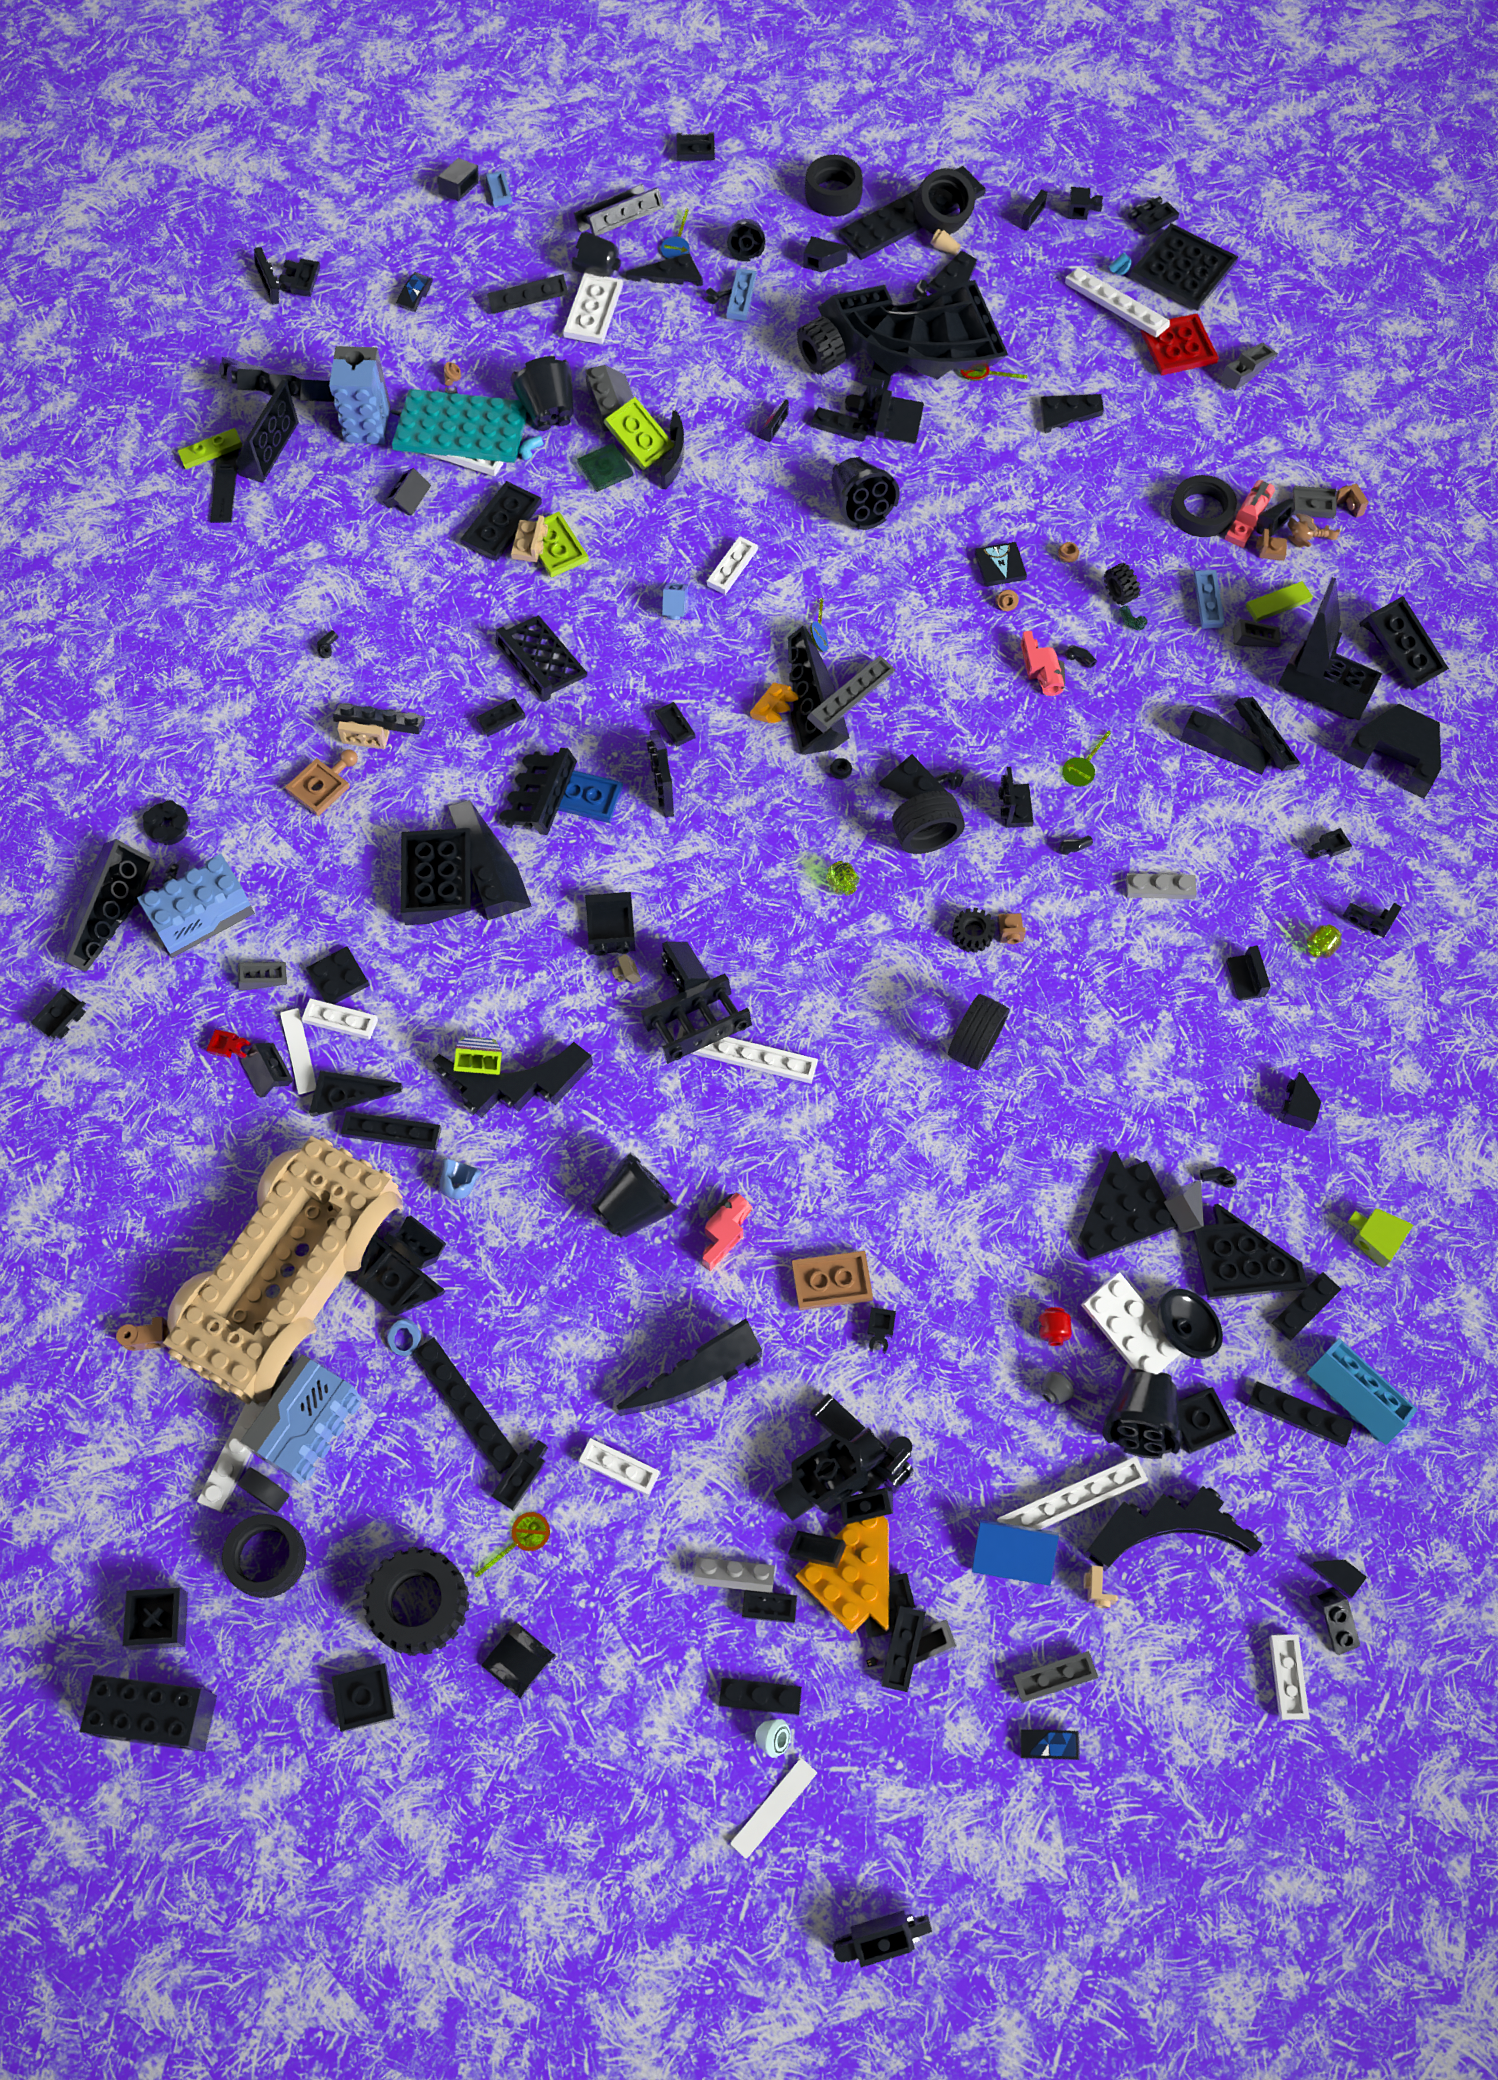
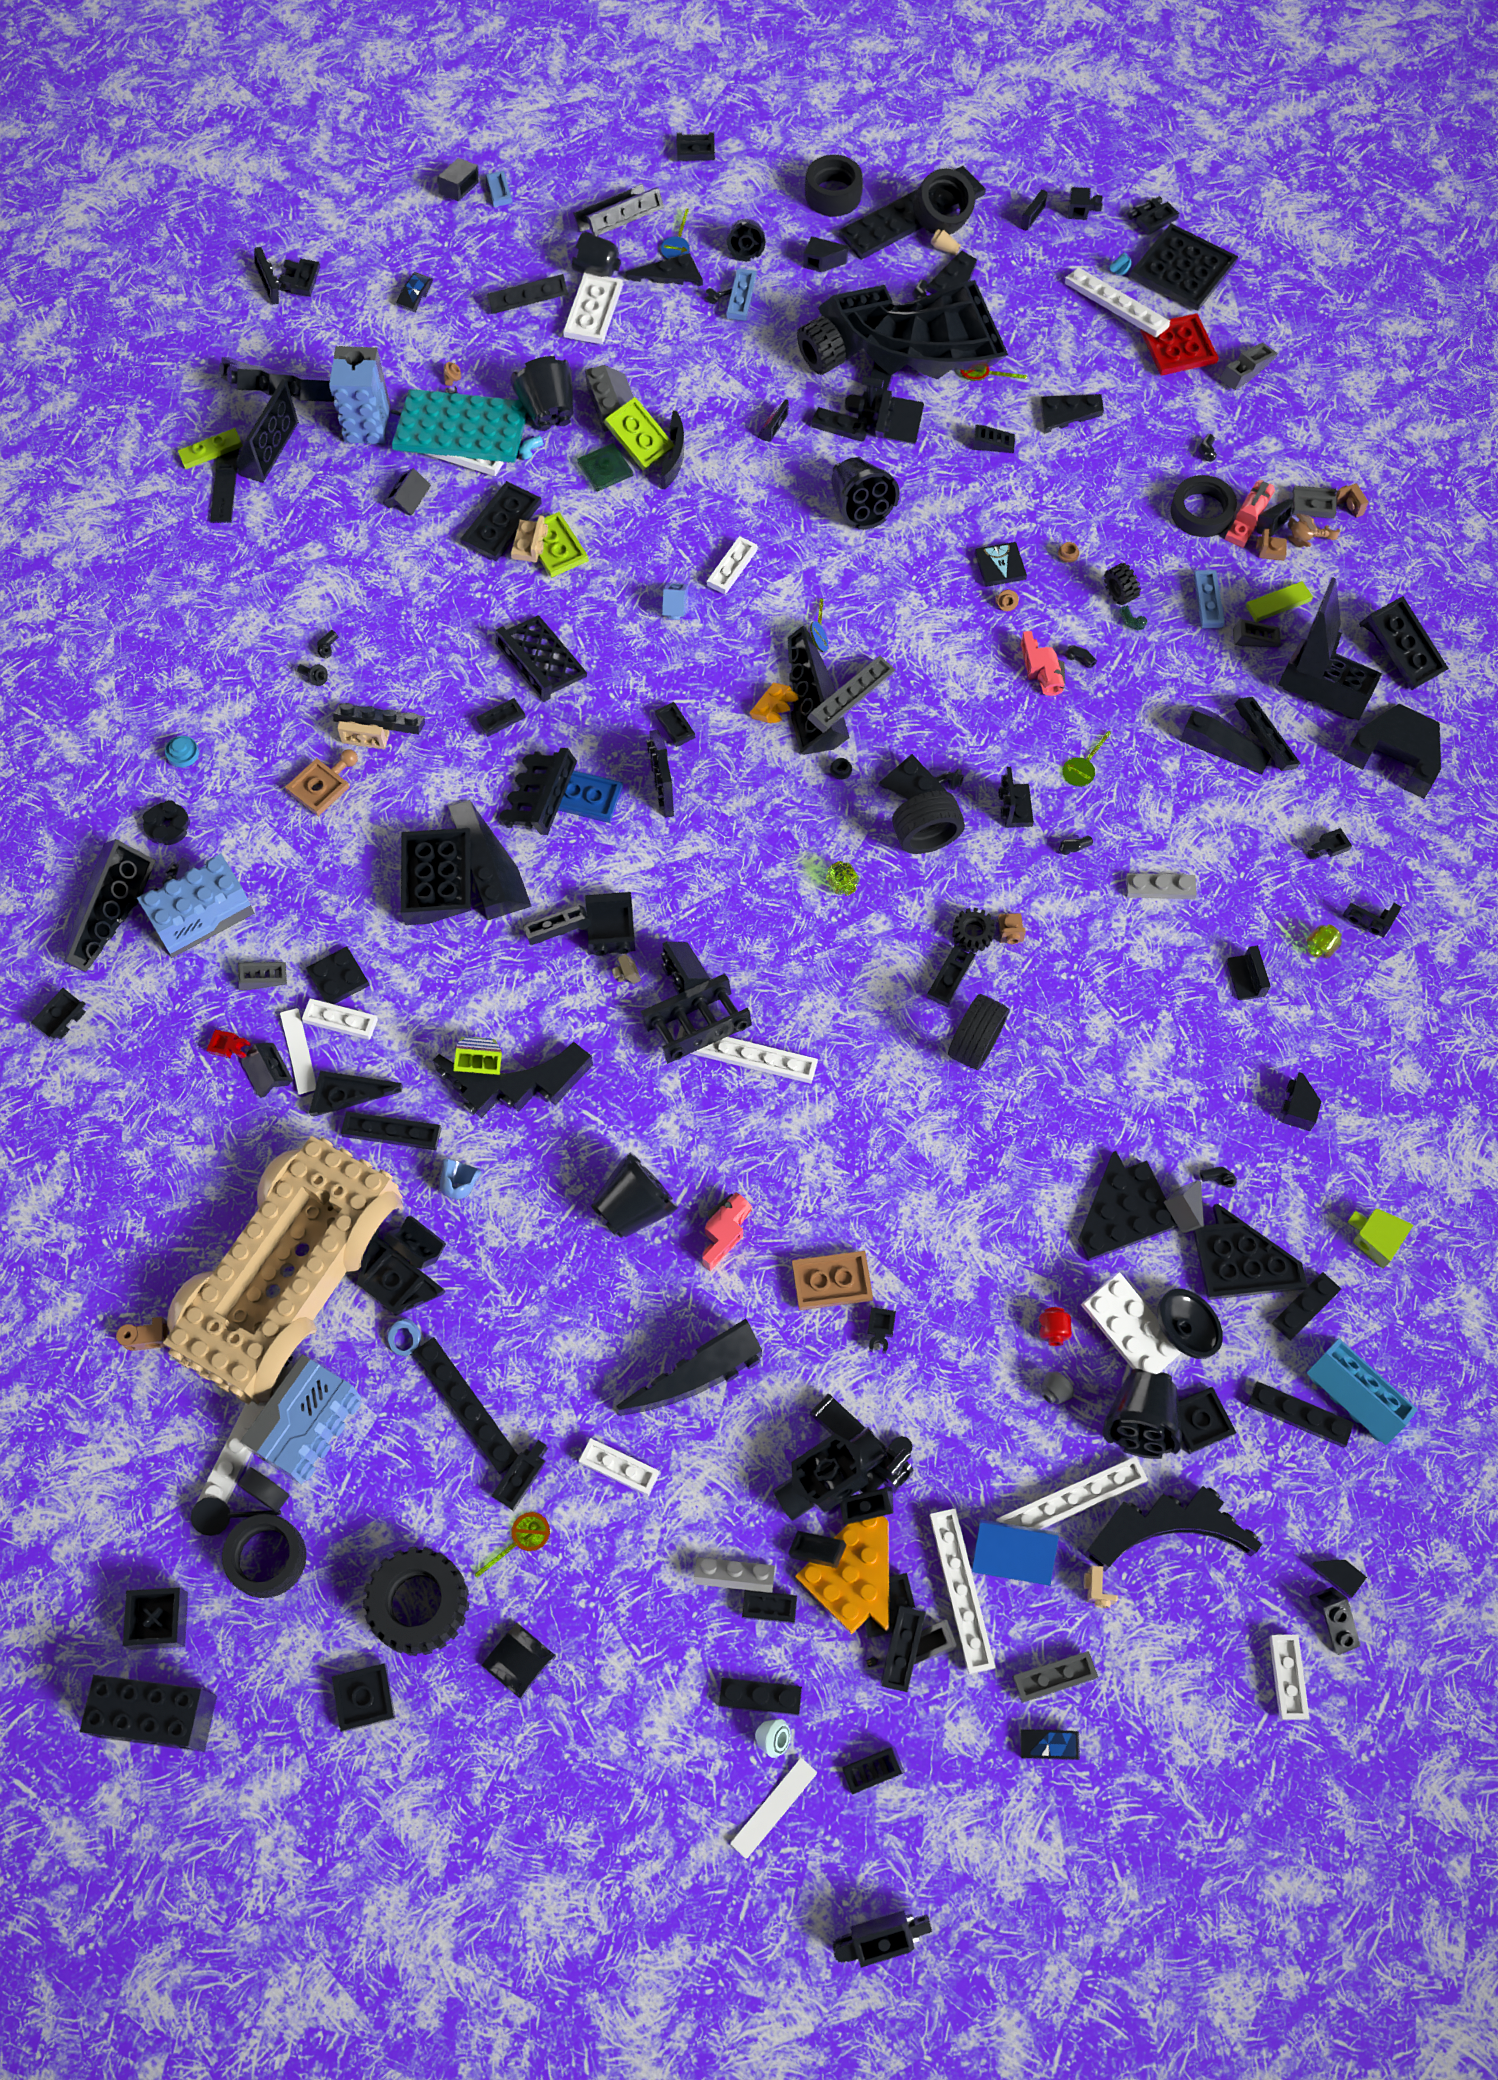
(182, 751): none -> dark azure plate
(213, 1515): none -> black piece
(317, 674): none -> black plate
(557, 924): none -> black plate
(895, 1761): none -> black slope
(950, 976): none -> black plate
(962, 1591): none -> white plate
(984, 433): none -> black slope
(1206, 449): none -> black arm

